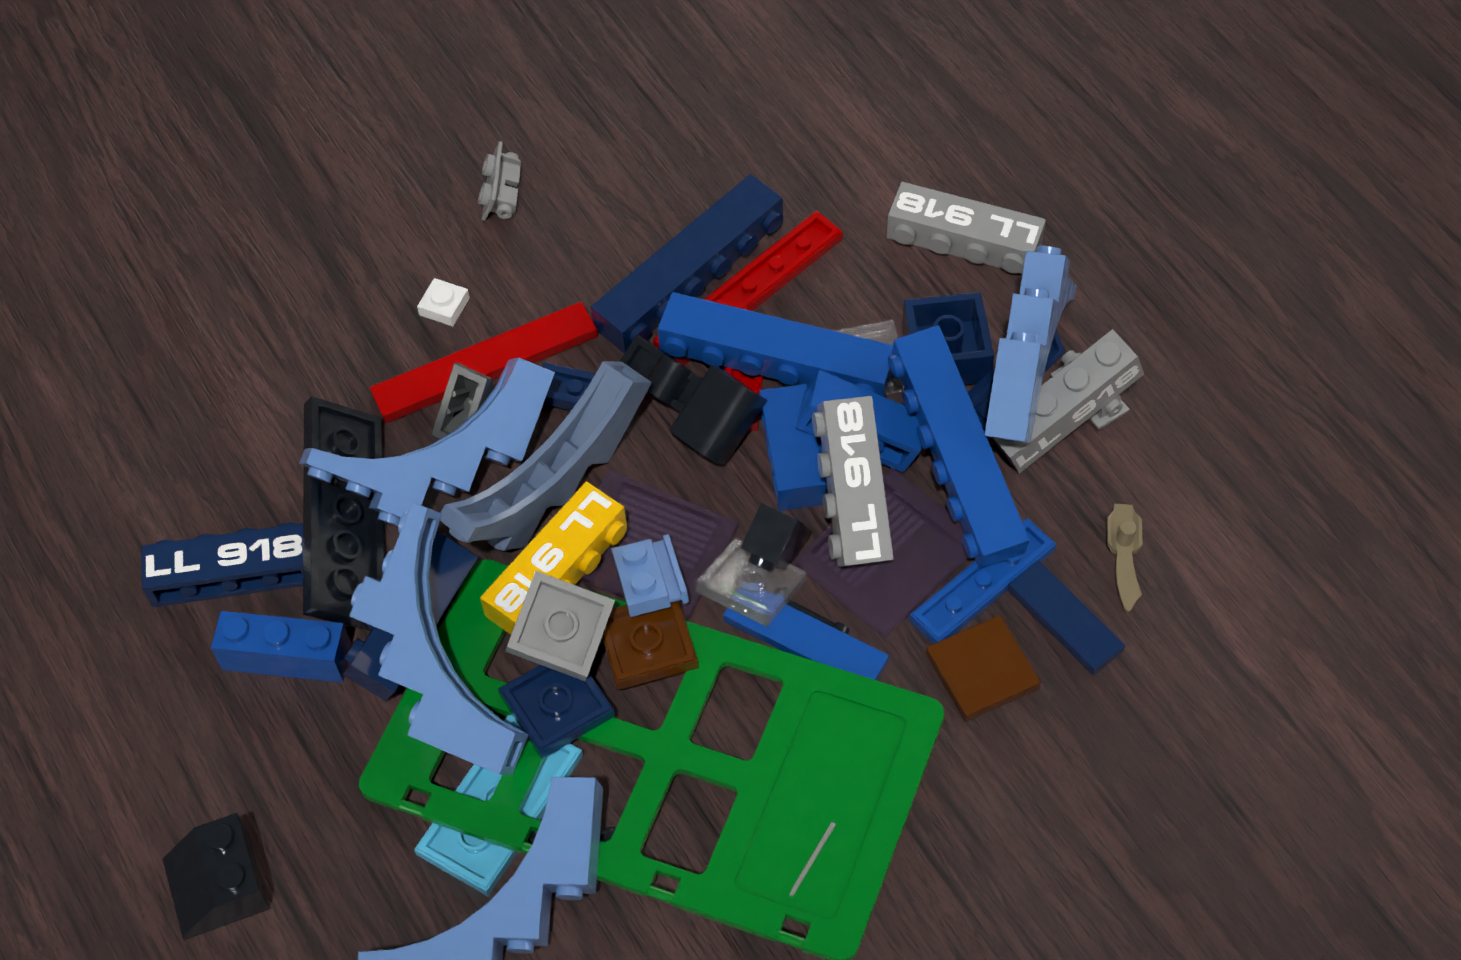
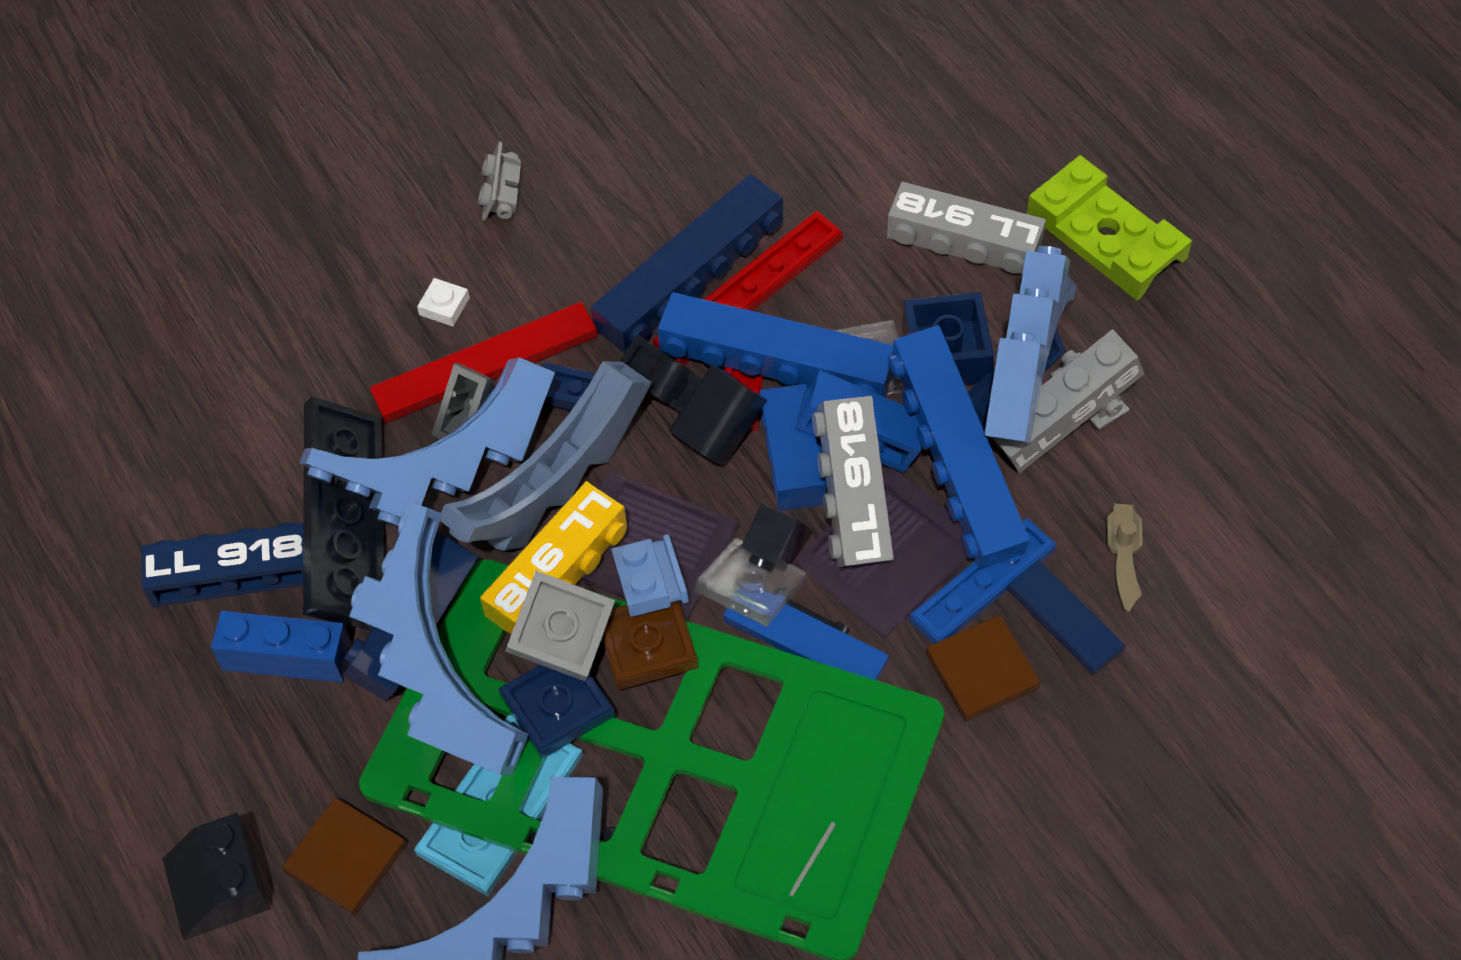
(344, 856): none -> reddish brown tile
(1081, 203): none -> lime piece

